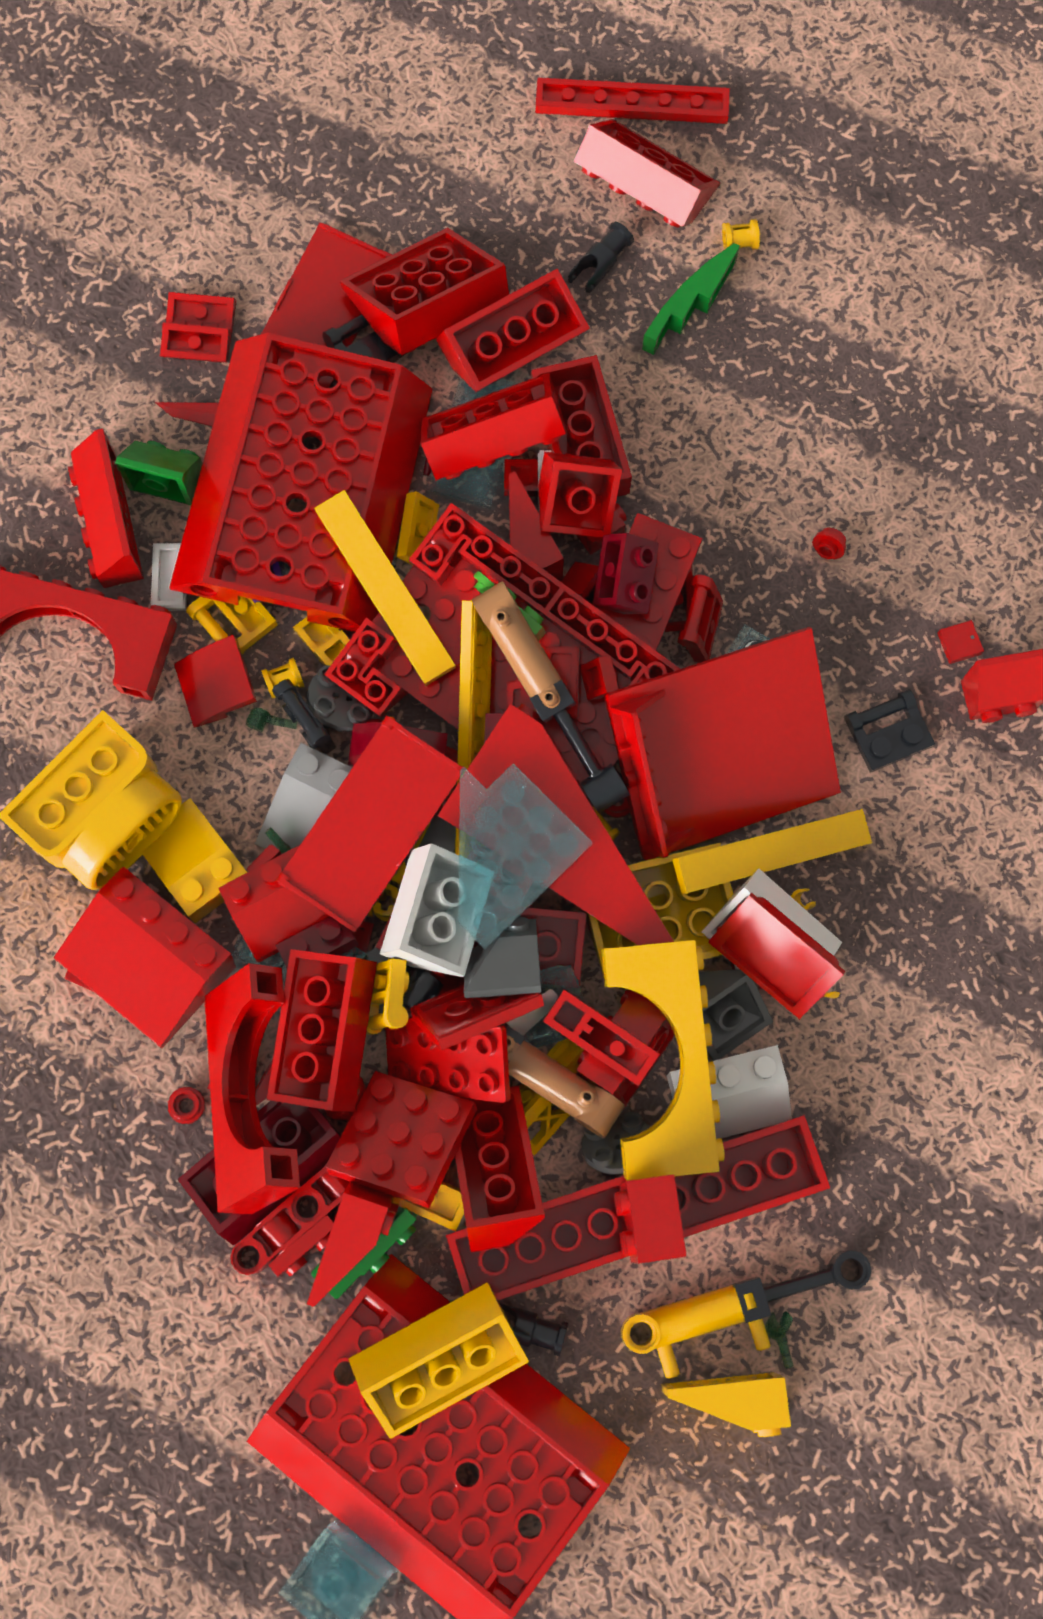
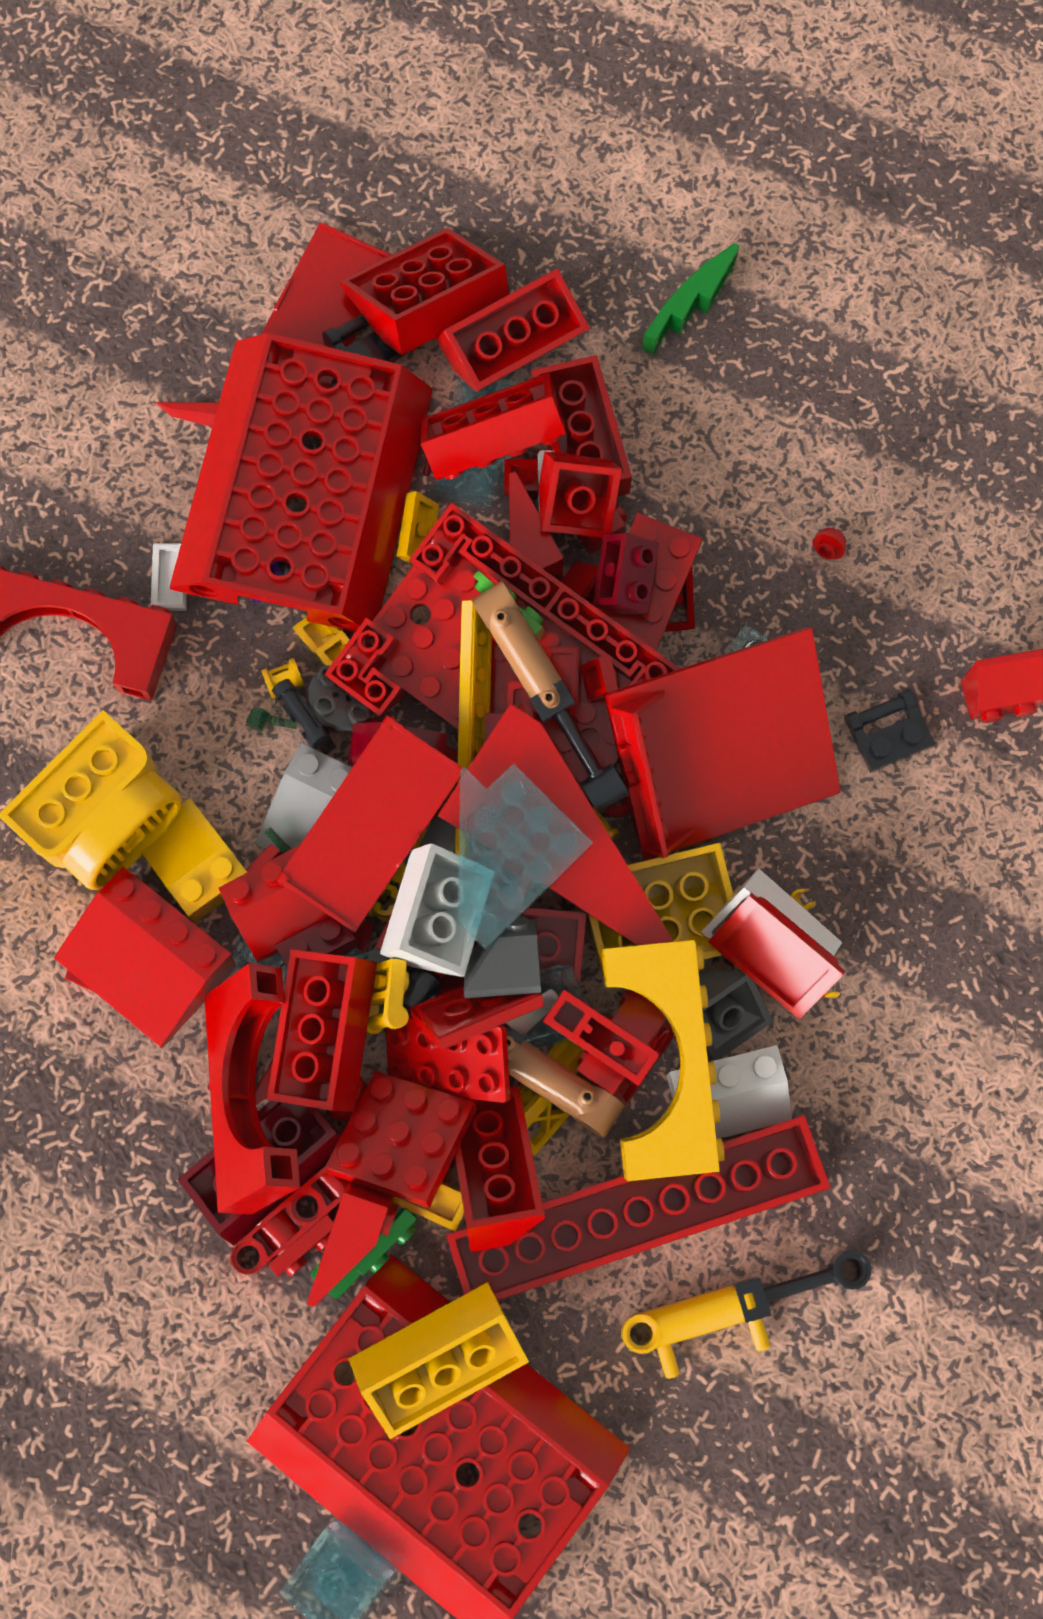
(105, 512): slope -> none
(160, 471): green slope -> none
(175, 1101): red plate -> none
(198, 327): red slope -> none
(215, 681): red slope -> none
(248, 618): yellow plate -> none
(385, 588): yellow tile -> none
(537, 1331): black piece -> none
(603, 255): black piece -> none
(605, 1153): dark grey plate -> none
(632, 100): red plate -> none
(645, 172): slope -> none
(650, 1219): red brick -> none
(701, 618): red plate -> none
(741, 234): yellow bush -> none
(746, 1400): yellow slope -> none
(771, 851): yellow tile -> none
(778, 1332): clear green hand -> none
(960, 642): red tile -> none

